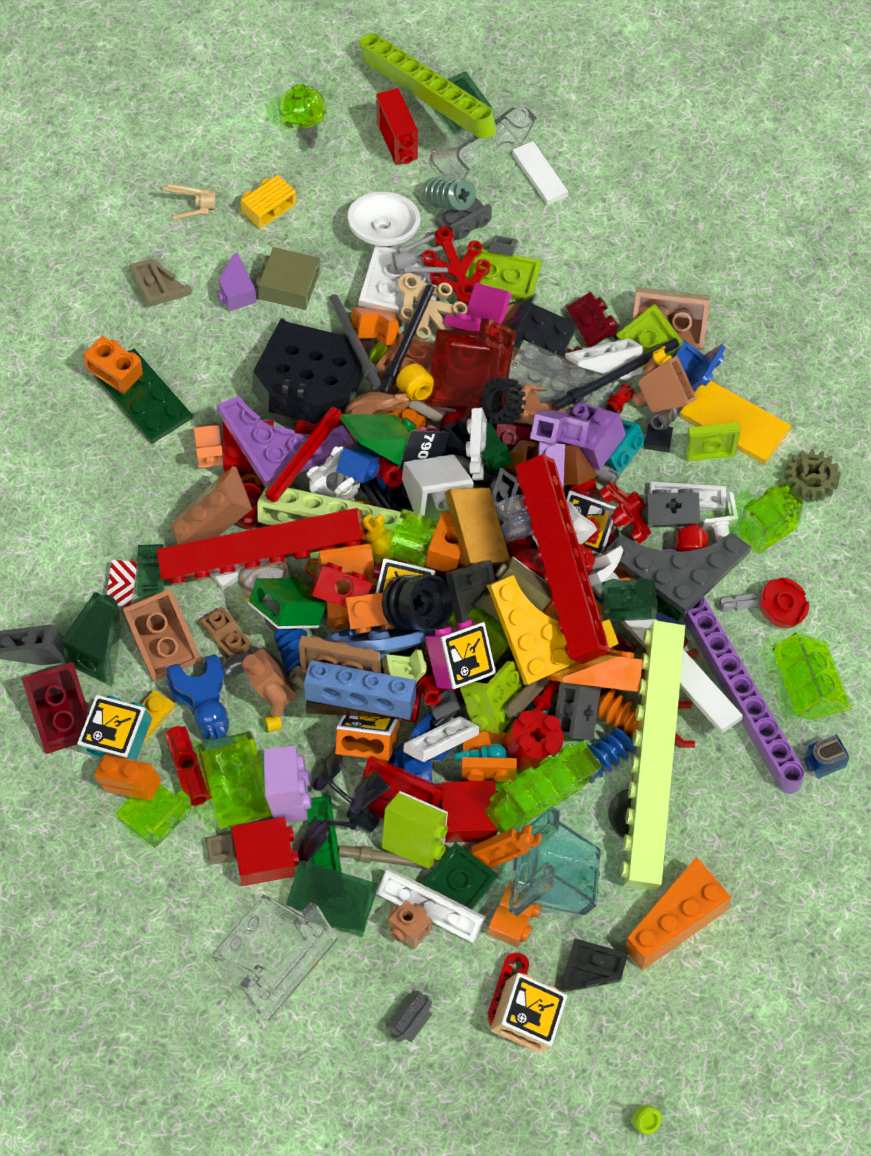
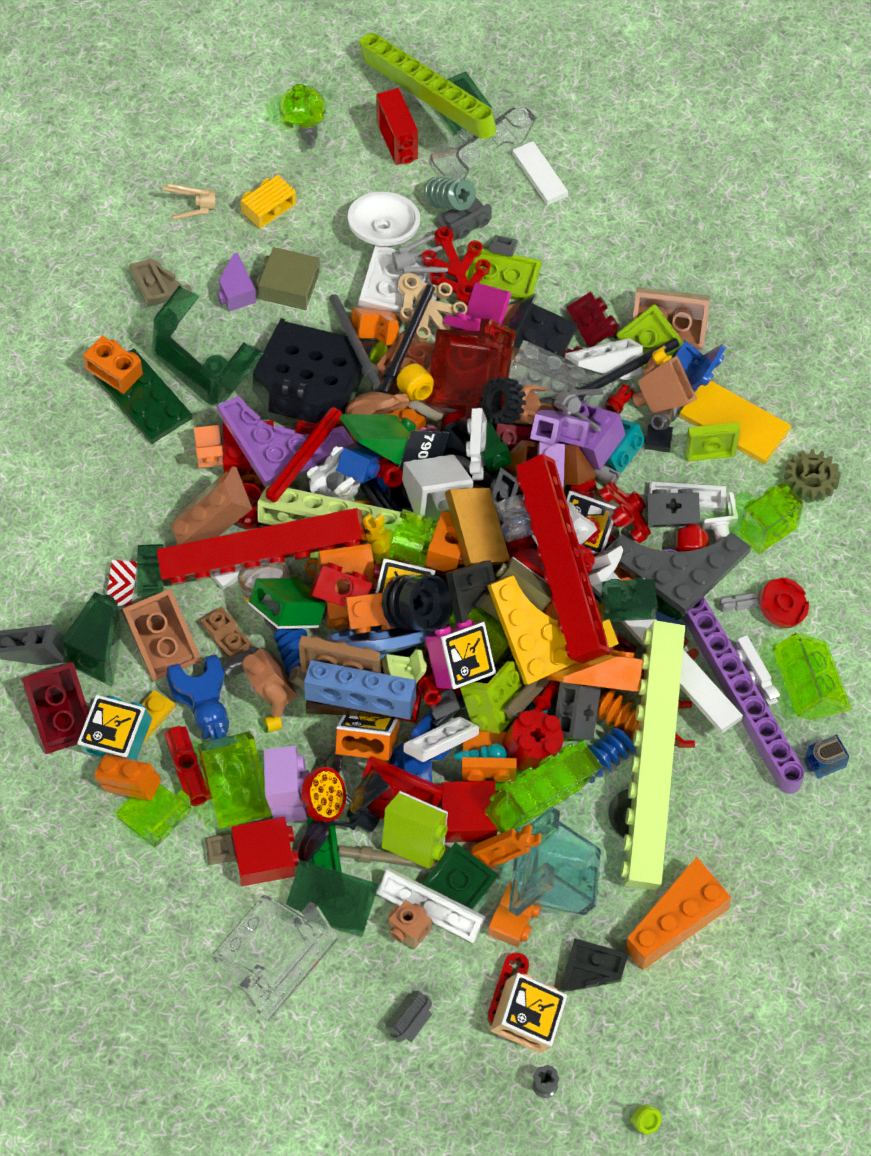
(217, 376): none -> clear green windscreen
(324, 794): none -> tile
(550, 1088): none -> dark grey bush
(570, 402): none -> light grey plant
(757, 670): none -> white plate

